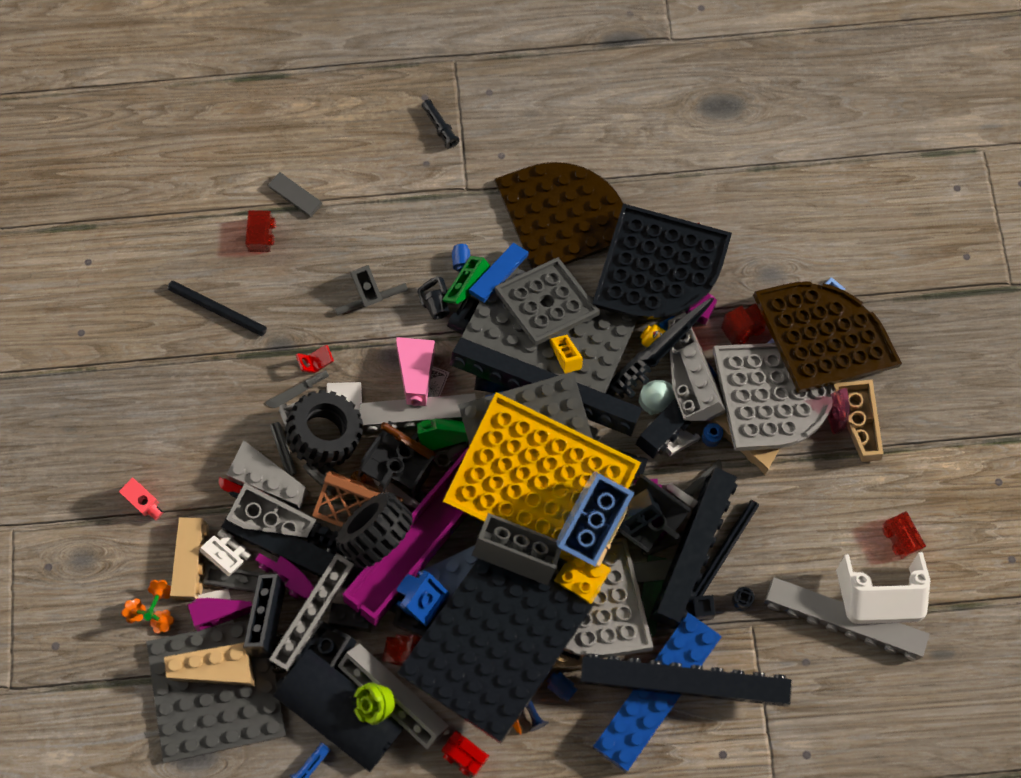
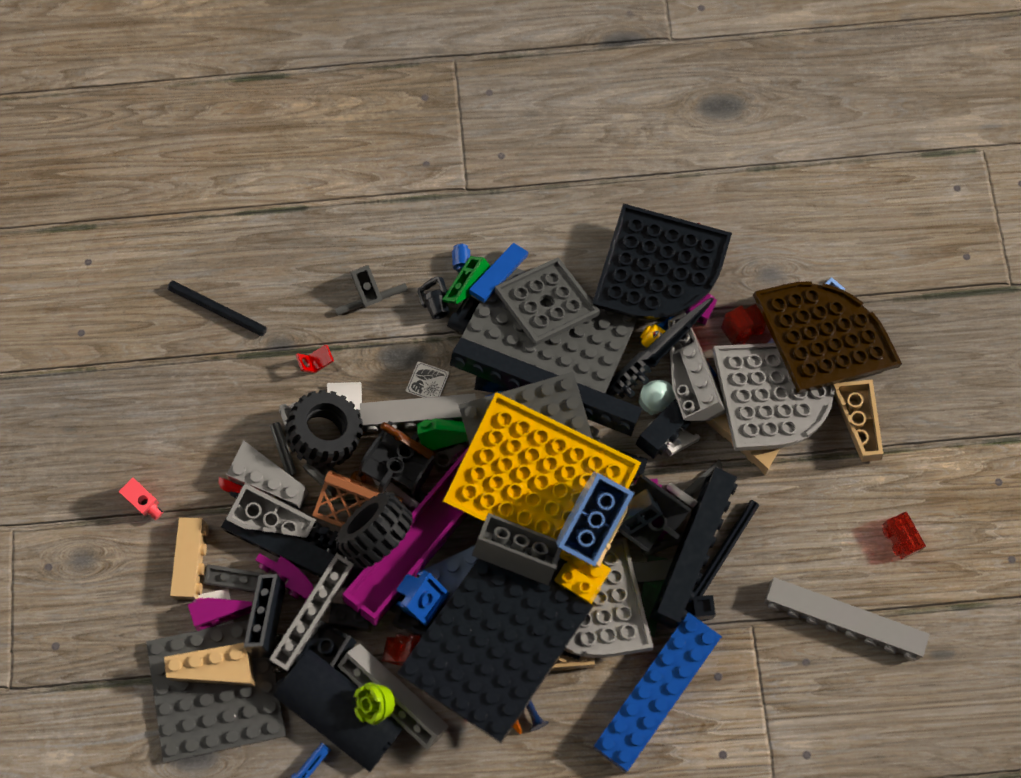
(160, 620): orange plant -> none
(221, 555): white plate -> none
(259, 231): clear red brick -> none
(295, 194): dark grey tile -> none
(295, 391): dark grey piece -> none
(416, 366): bright pink slope -> none
(443, 130): black pin -> none
(465, 754): red brick -> none
(560, 211): dark brown plate -> none
(561, 686): blue brick -> none
(567, 355): yellow slope -> none
(686, 681): black brick -> none
(709, 439): blue brick -> none
(743, 602): black wheel -> none
(840, 411): clear pink tile -> none
(884, 603): white windscreen -> none

